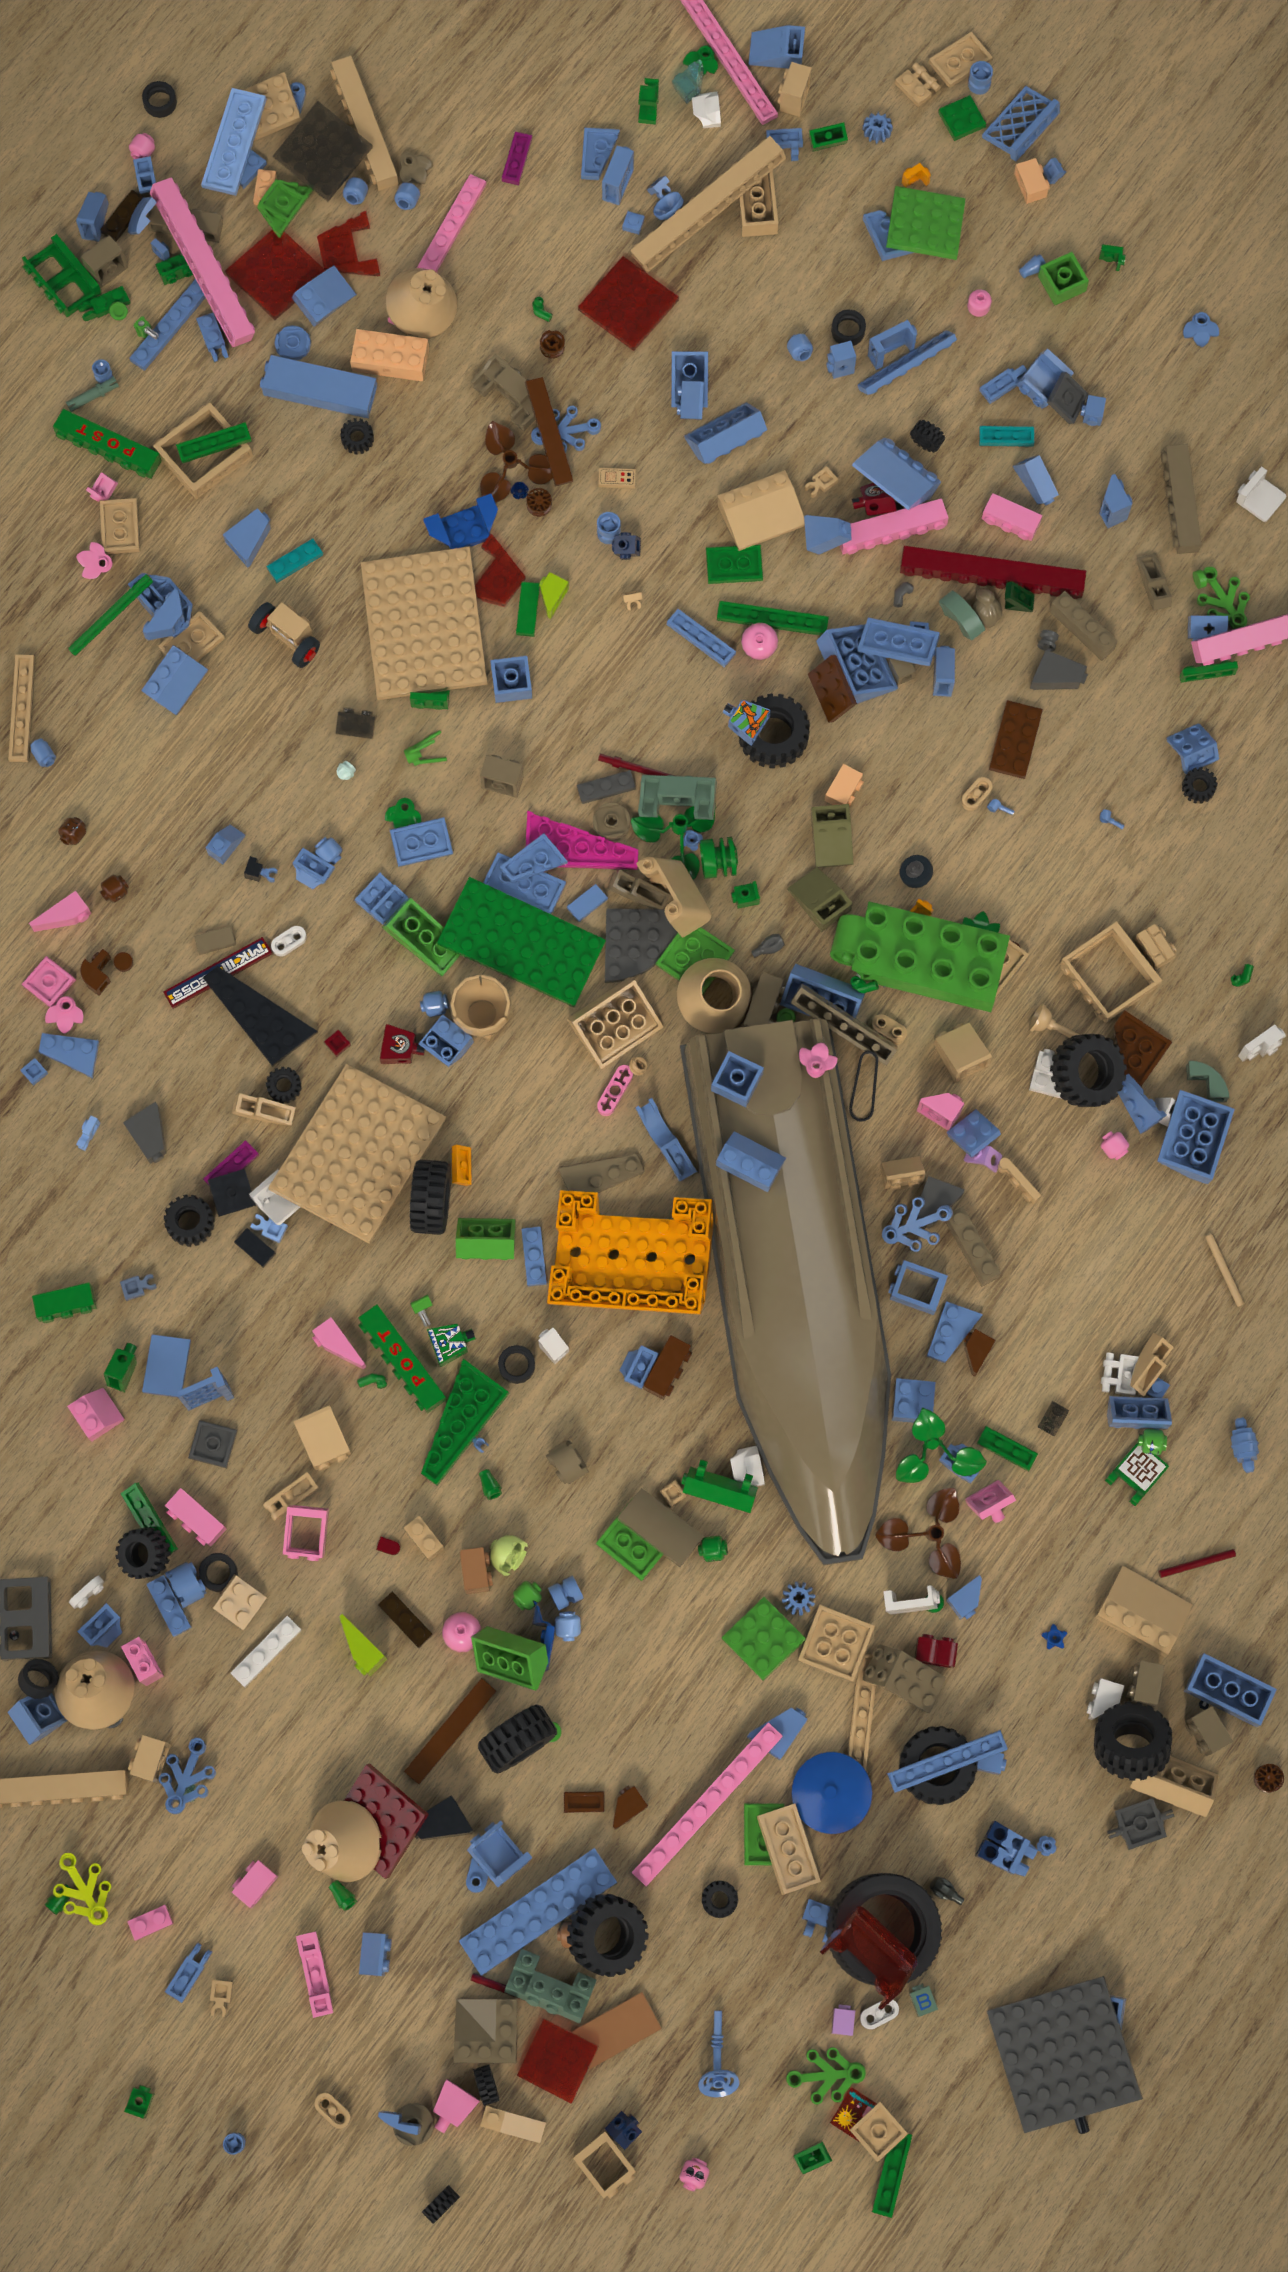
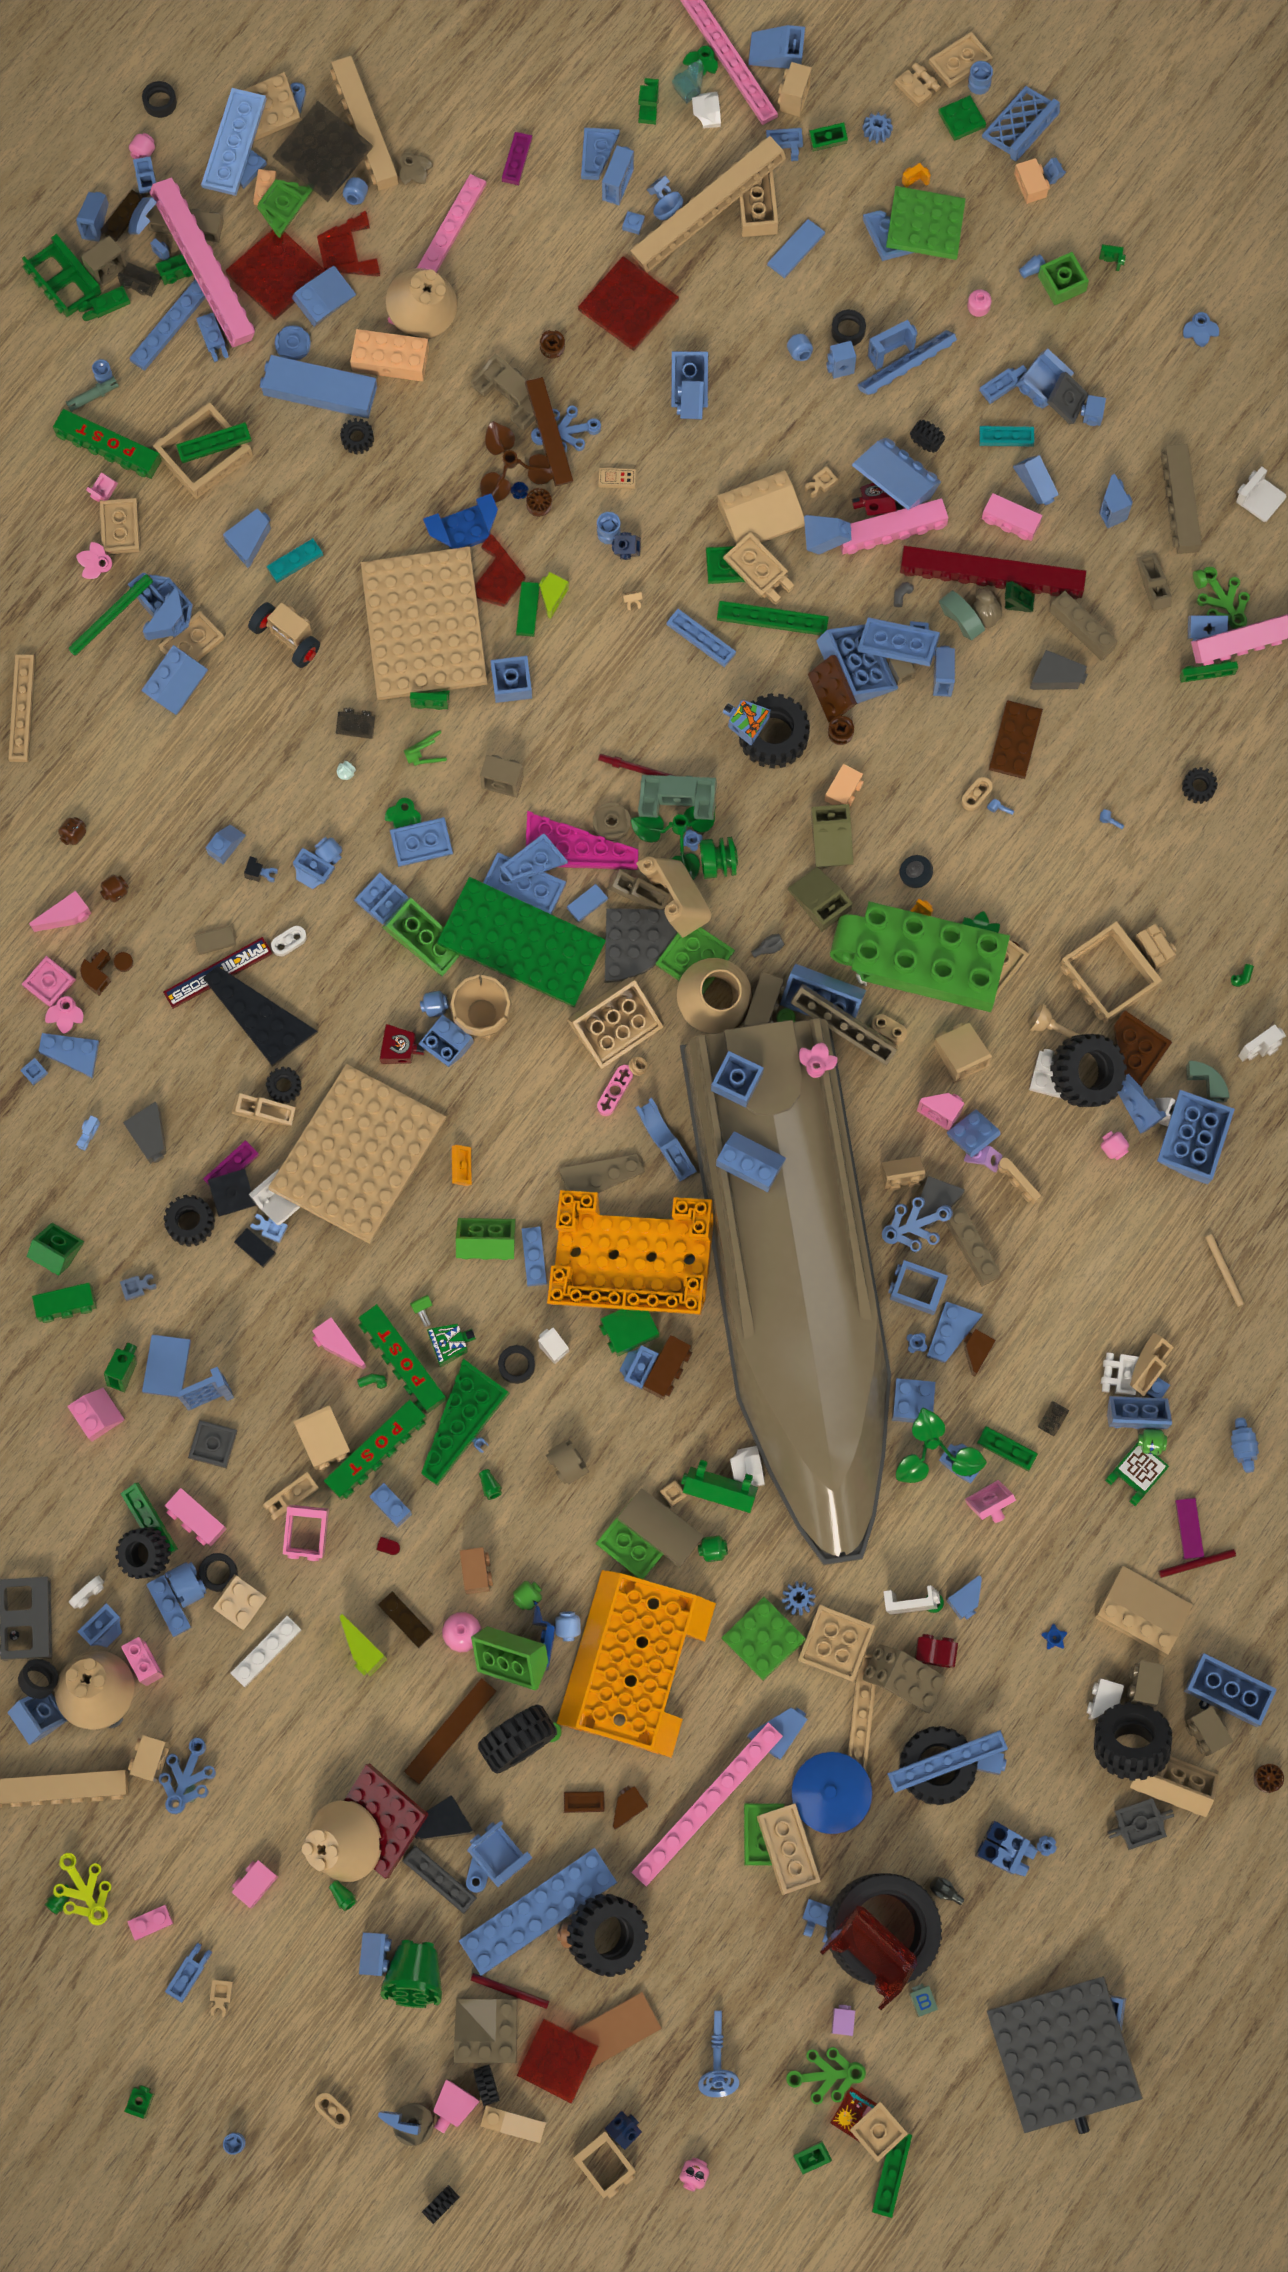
(43, 753): medium blue brick -> none
(54, 1248): none -> green slope
(118, 310): bright green tile -> none
(139, 279): none -> clear smoke bracket
(144, 329): piece -> none
(315, 1974): bright pink slope -> none
(337, 1043): dark red plate -> none
(375, 1450): none -> green brick
(390, 1505): none -> medium blue brick
(407, 196): medium blue head -> none
(413, 1976): none -> green cone
(424, 1538): tan brick -> none
(430, 1197): black tyre -> none
(439, 1879): none -> dark grey tile
(507, 1553): yellowish green cylinder -> none
(539, 311): green arm -> none
(549, 1992): sand green bracket -> none
(565, 1593): medium blue wheel -> none
(606, 787): dark grey plate -> none
(611, 1654): none -> light orange slope
(628, 1330): none -> green brick
(715, 1911): black tyre -> none
(726, 433): medium blue slope -> none
(745, 901): green brick -> none
(759, 568): none -> tan tile
(759, 641): bright pink cylinder -> none
(796, 248): none -> medium blue piece
(841, 729): none -> reddish brown wheel
(855, 1085): black piece -> none
(862, 986): green arm -> none
(880, 2016): white plate -> none
(916, 1337): none -> medium blue plate
(944, 1560): reddish brown plant -> none
(1048, 640): dark grey wheel -> none
(1189, 1528): none -> magenta tile
(1194, 747): medium blue bracket -> none

